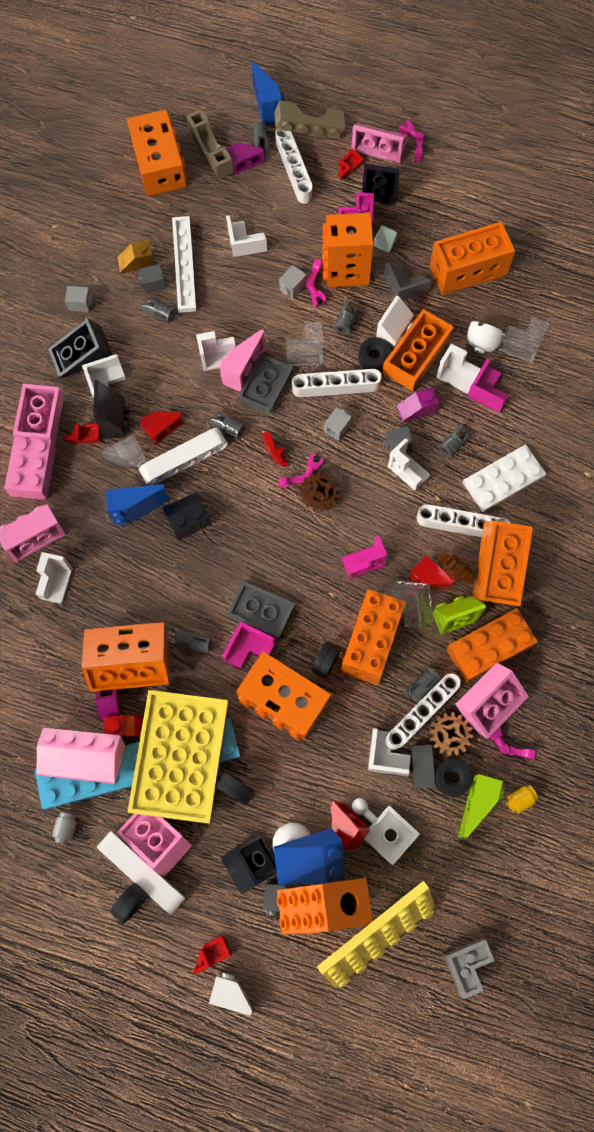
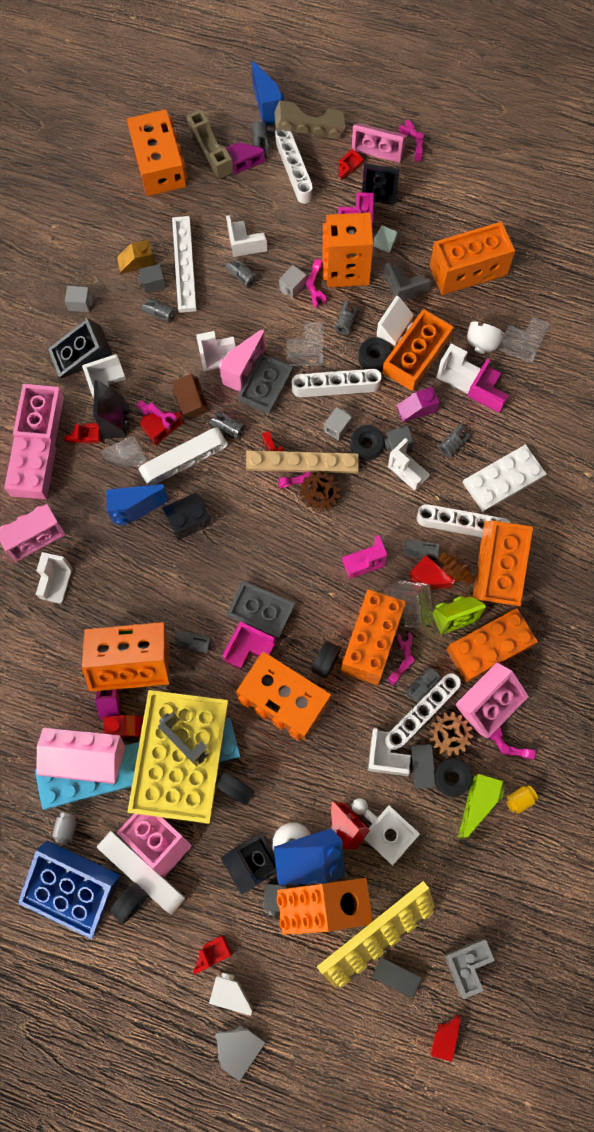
(68, 888): none -> blue slope
(151, 408): none -> dark pink piece
(189, 396): none -> reddish brown brick
(197, 755): none -> dark grey panel
(237, 1050): none -> light grey slope
(242, 272): none -> dark grey hinge
(301, 462): none -> tan plate
(371, 433): none -> black tyre
(397, 977): none -> dark grey slope
(408, 658): none -> dark pink piece
(421, 549): none -> dark grey hinge
(445, 1040): none -> red slope

